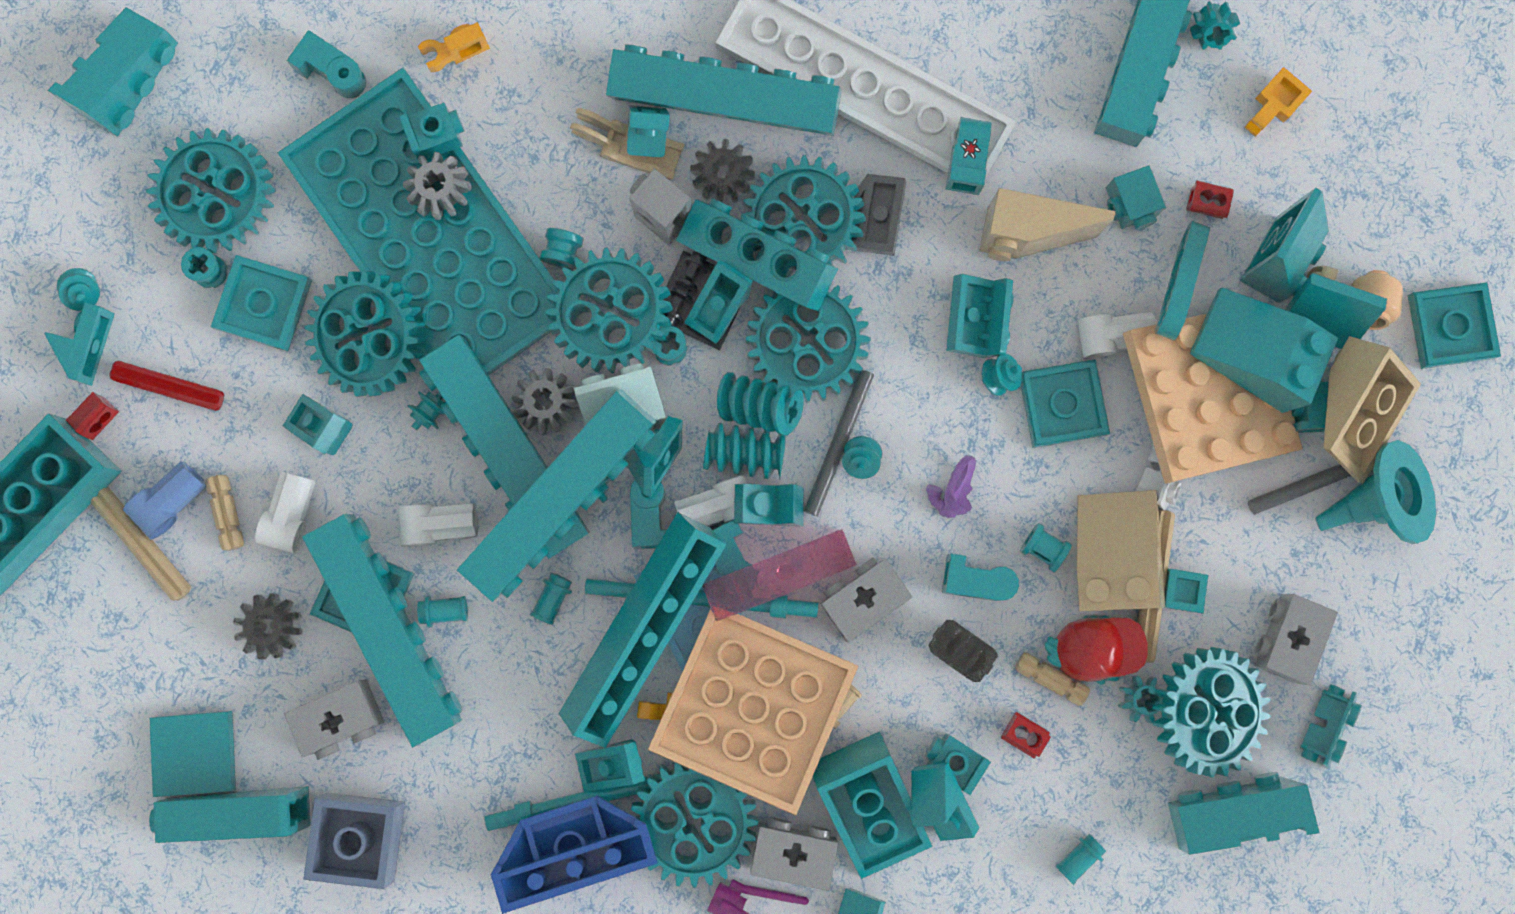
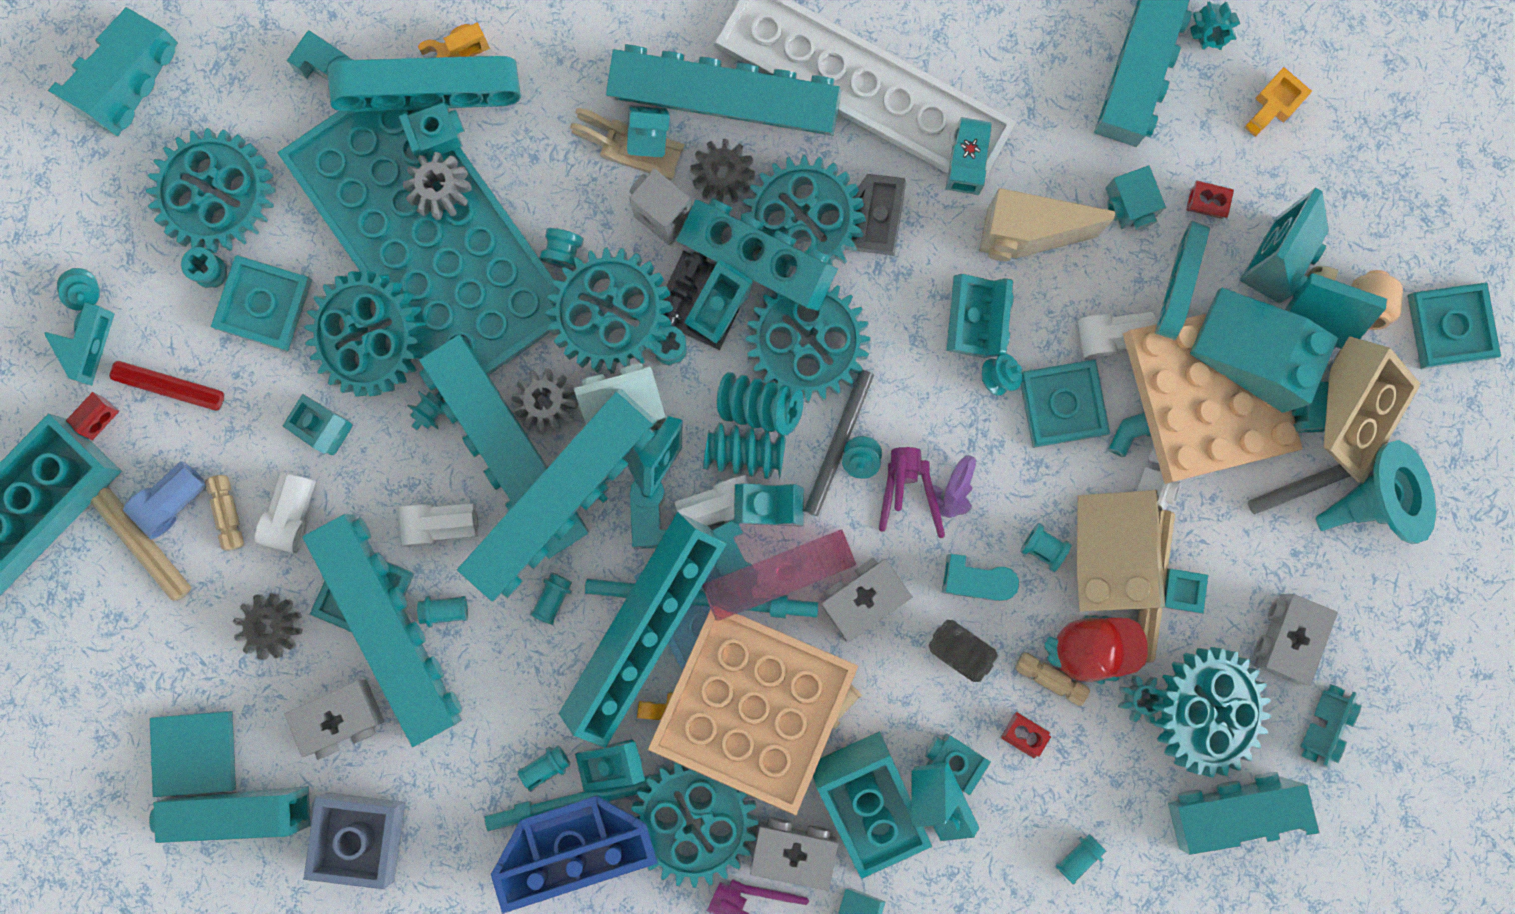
(423, 83): none -> teal beam
(544, 768): none -> teal pin
(905, 469): none -> magenta plant
(1128, 430): none -> teal arm

